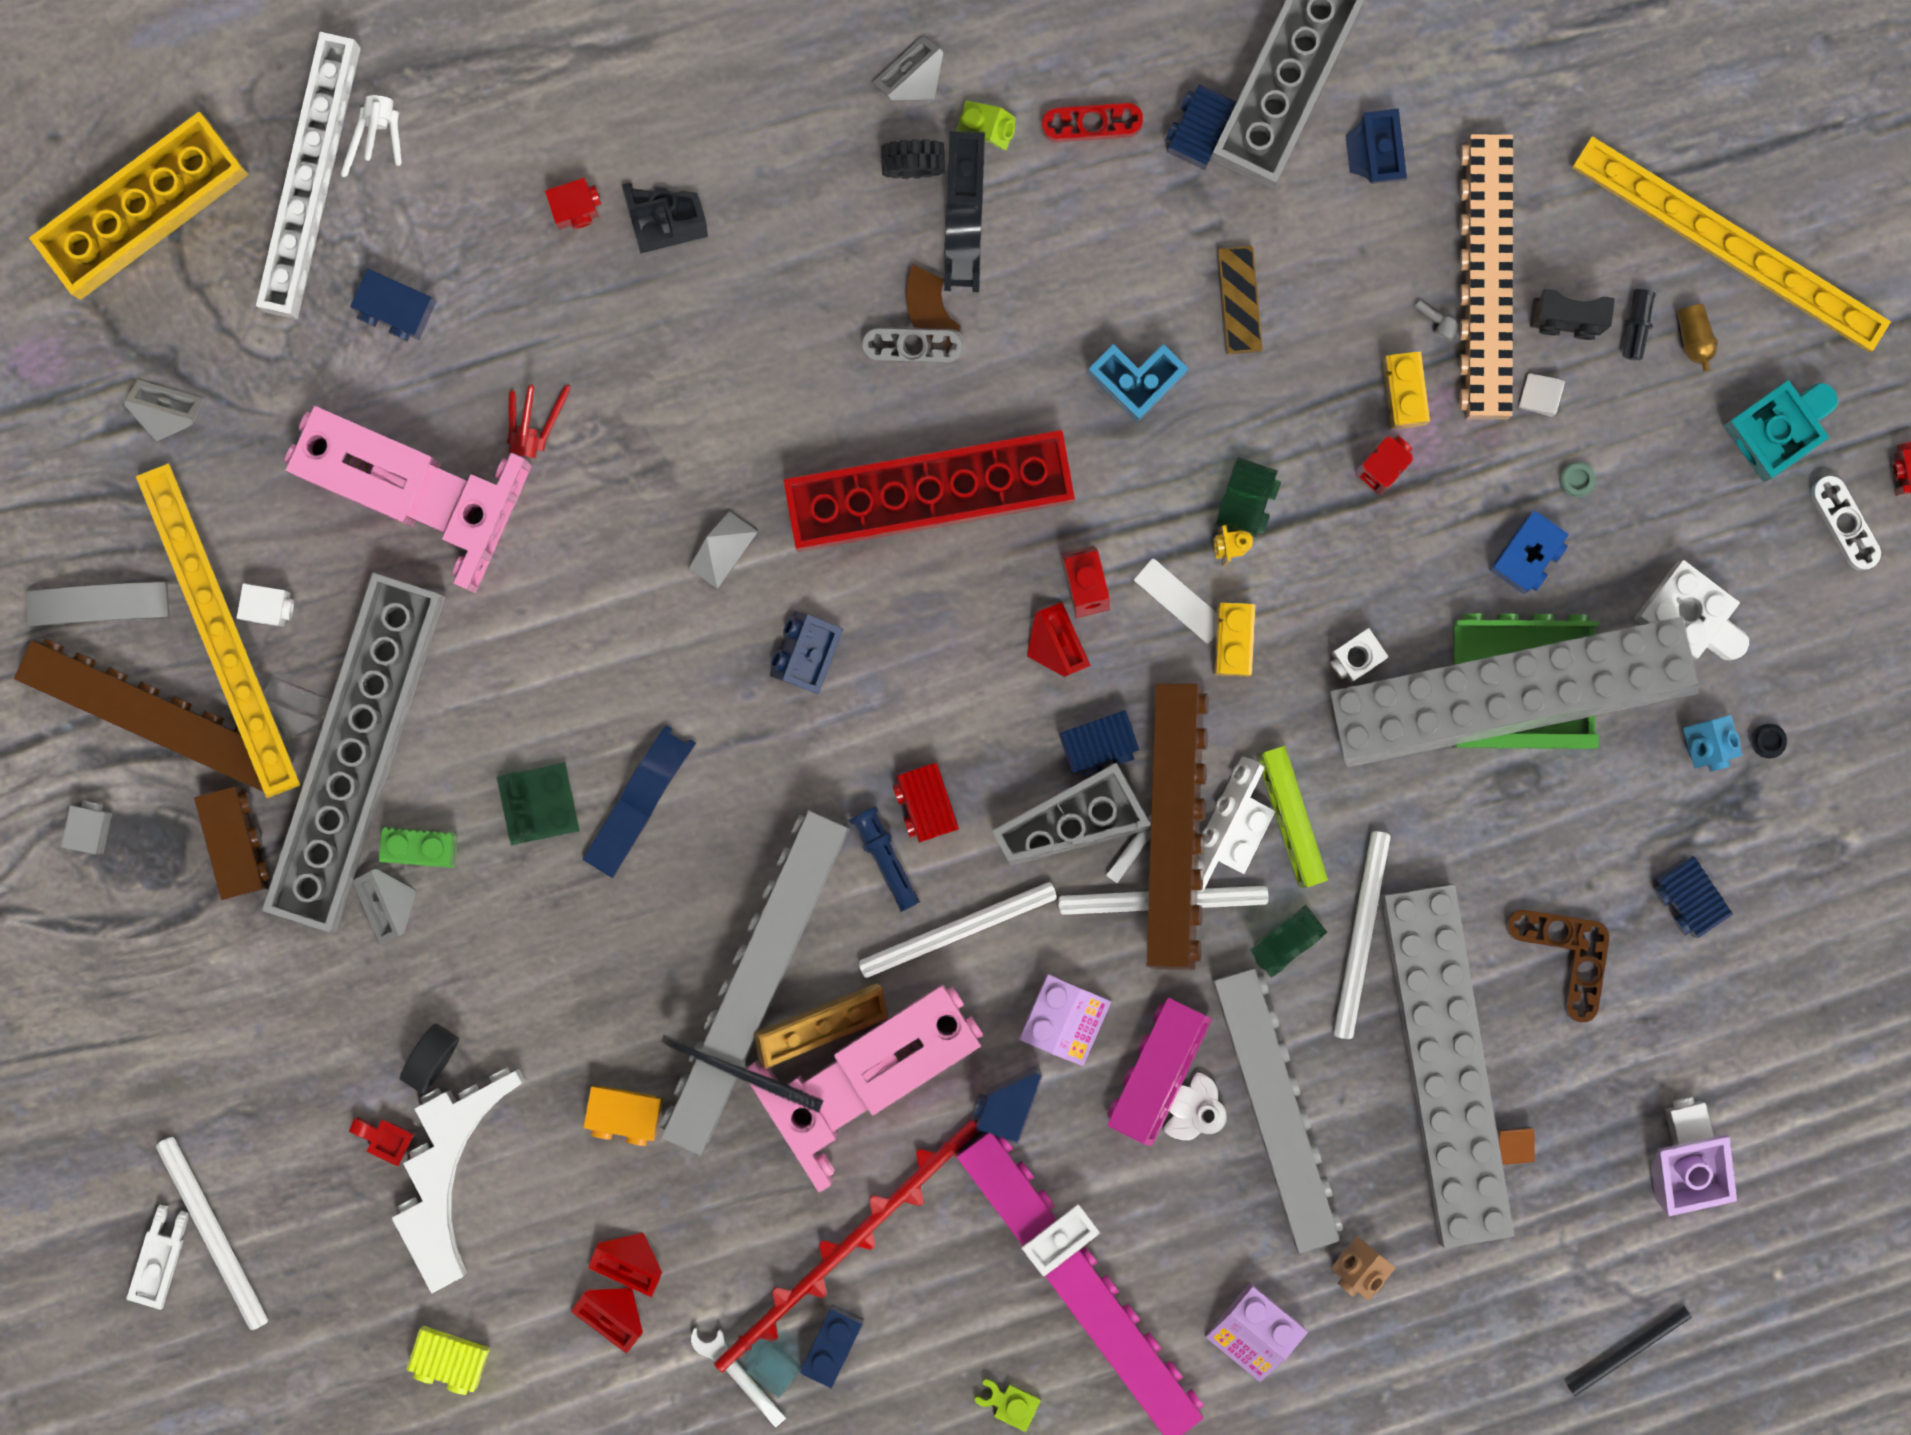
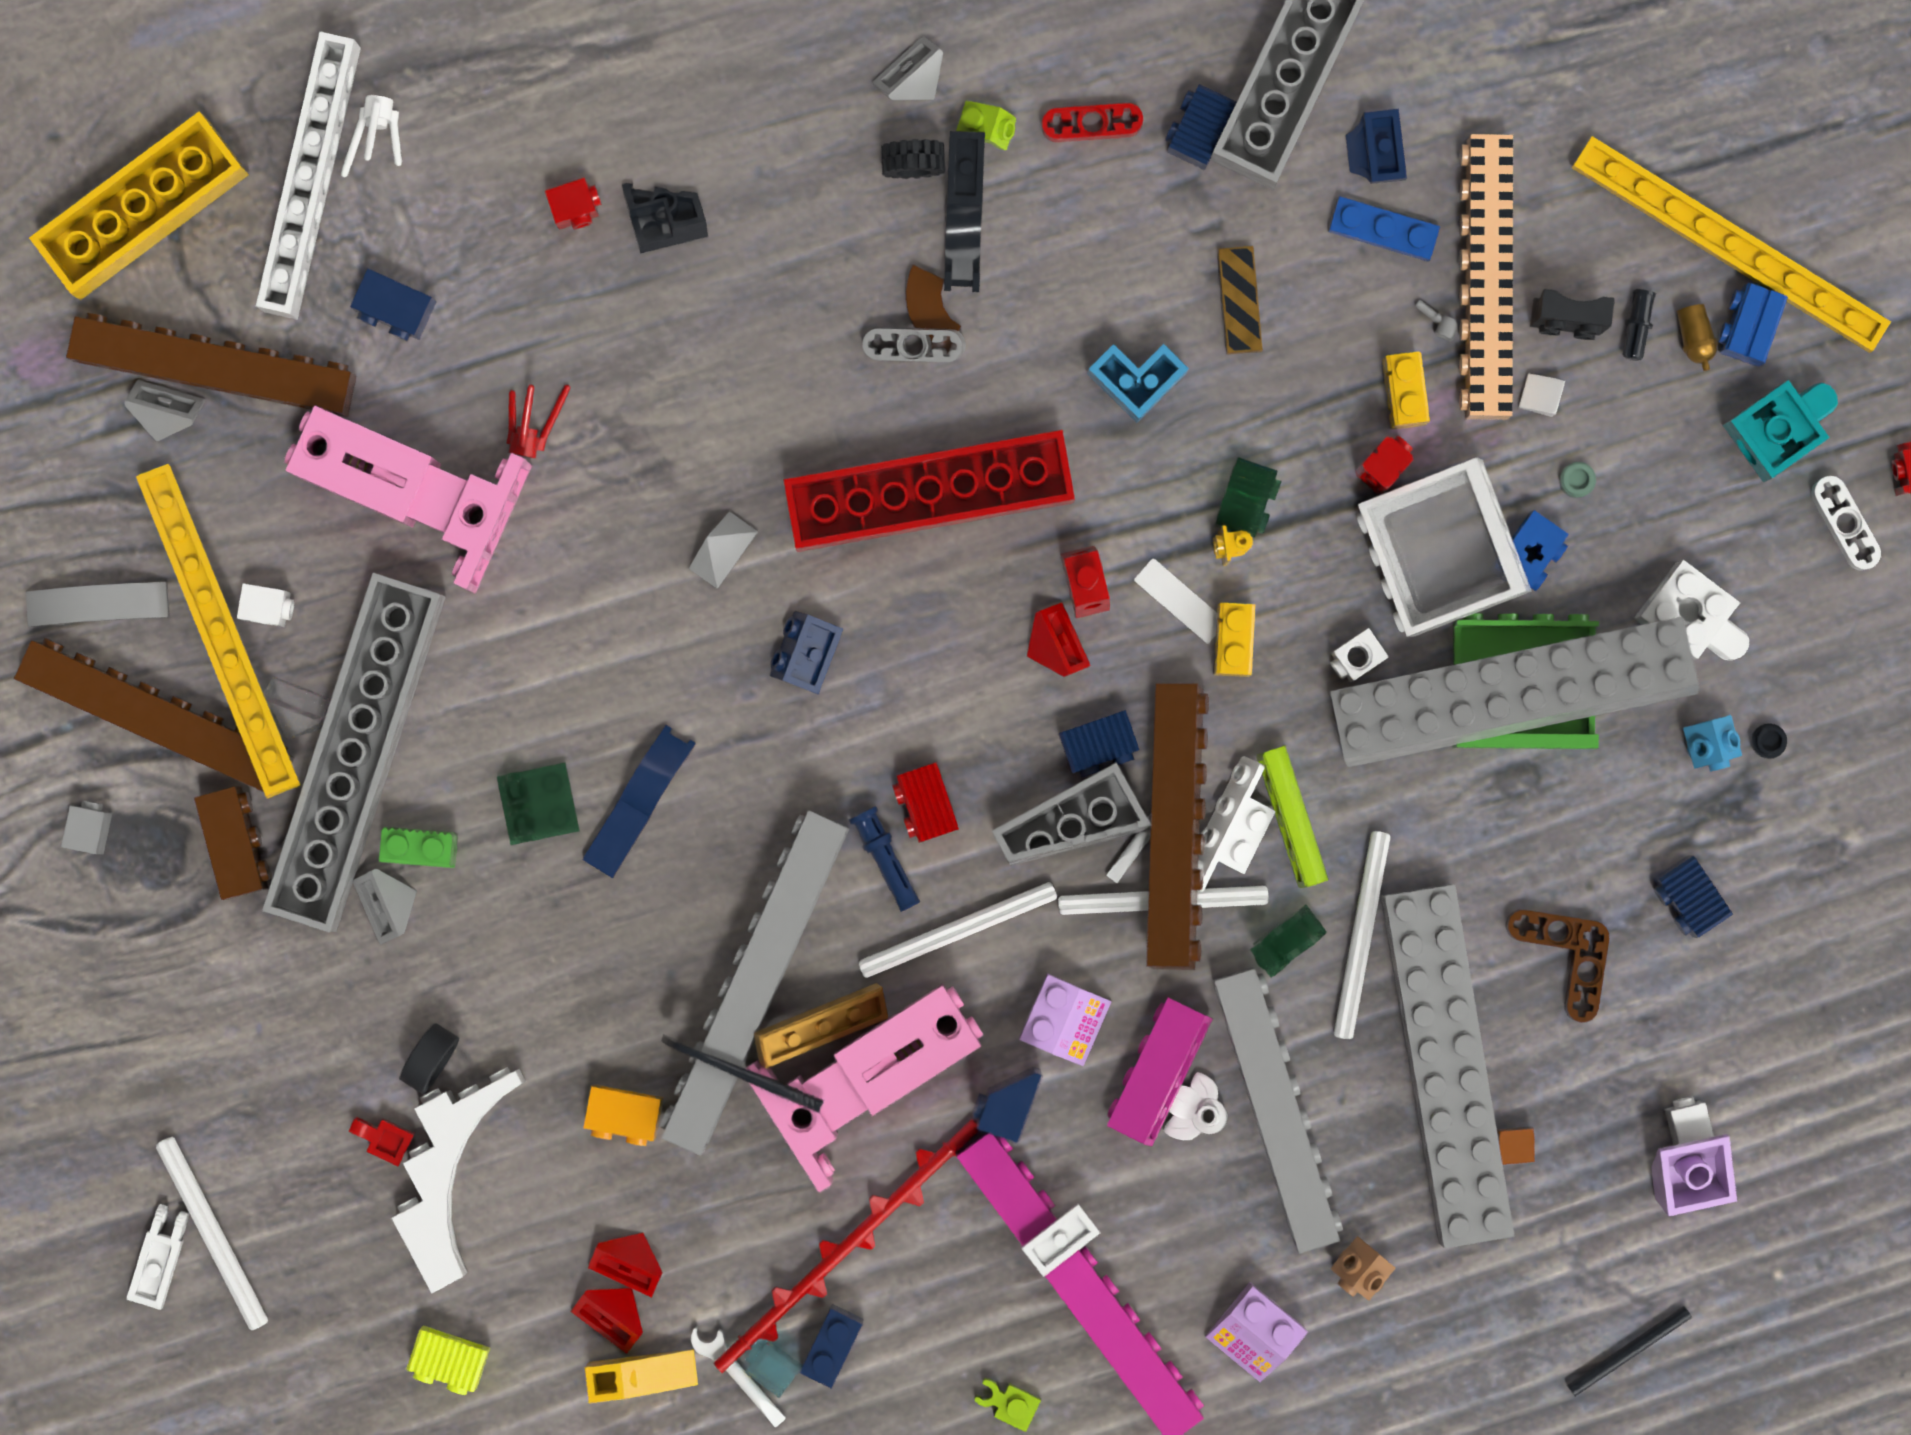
(211, 365): none -> reddish brown brick
(640, 1375): none -> yellow slope
(1384, 229): none -> blue plate
(1443, 548): none -> clear piece
(1752, 324): none -> blue brick

